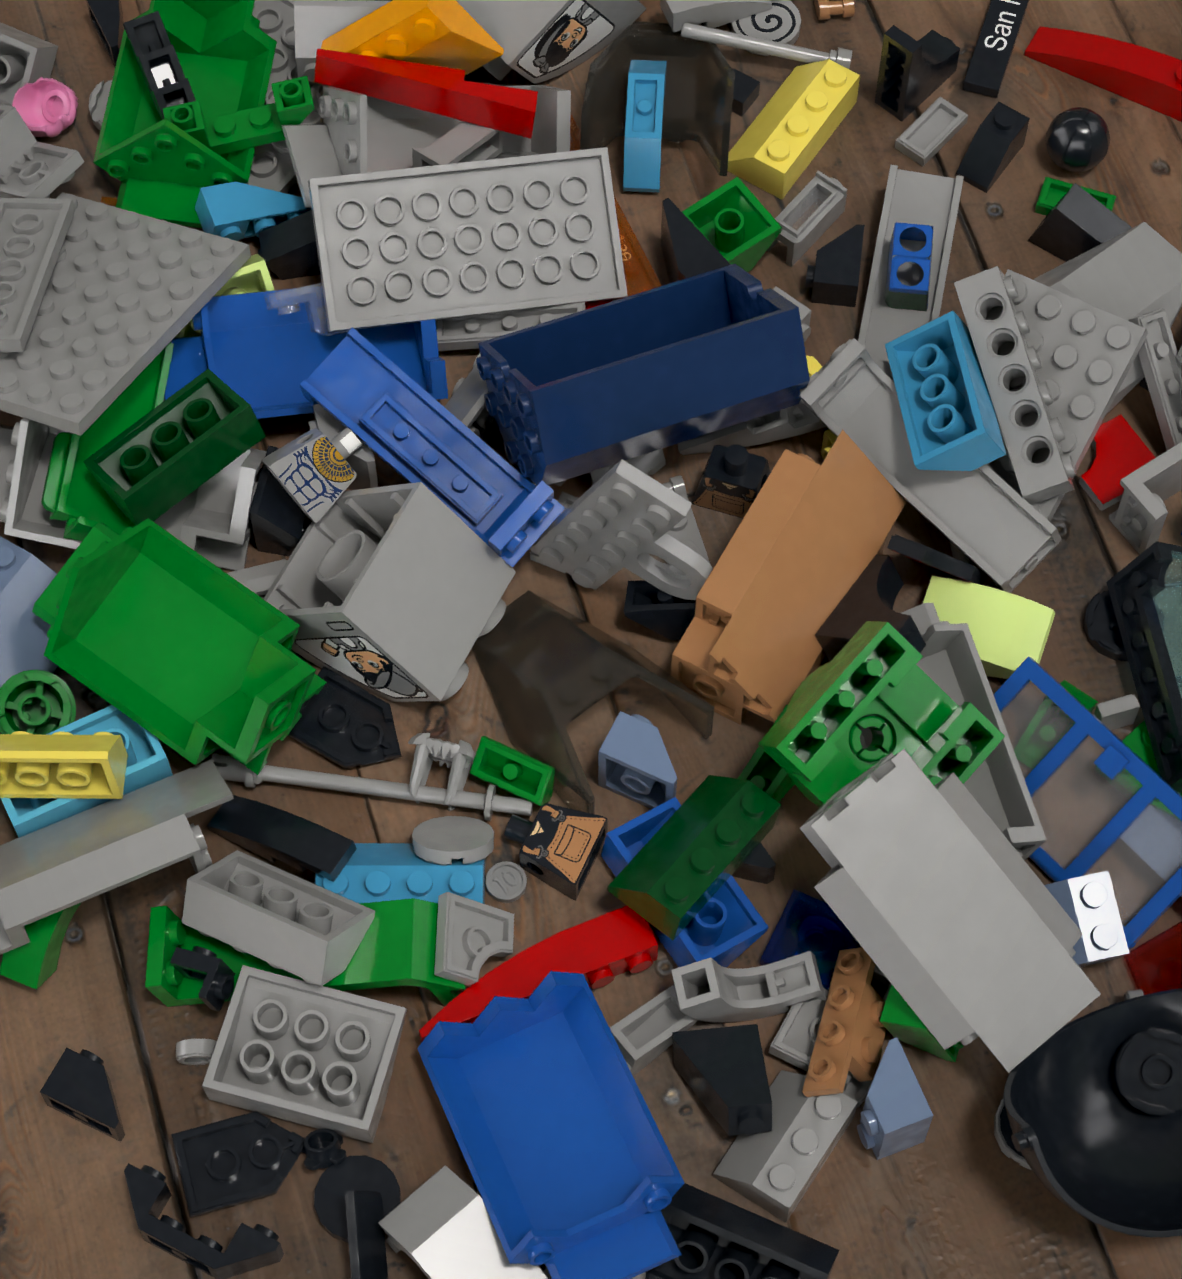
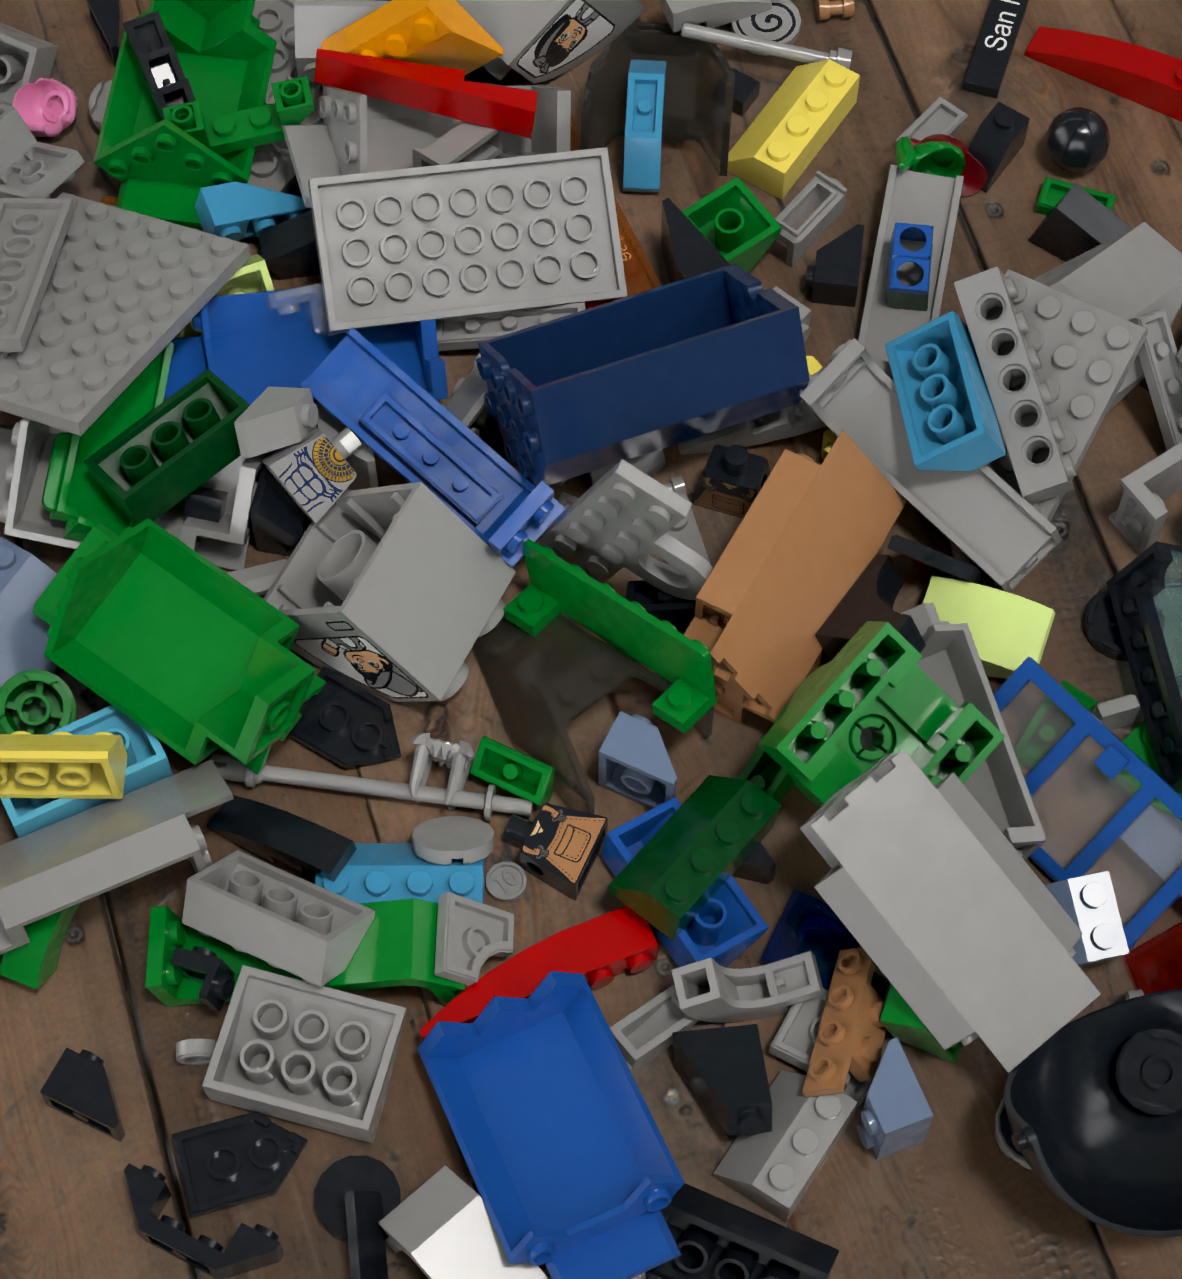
(206, 504): none -> black piece
(276, 420): none -> light grey slope
(323, 1149): black plate -> none
(624, 624): none -> green bracket
(912, 69): black arch -> none
(942, 157): none -> green hair
(1116, 455): red tile -> none

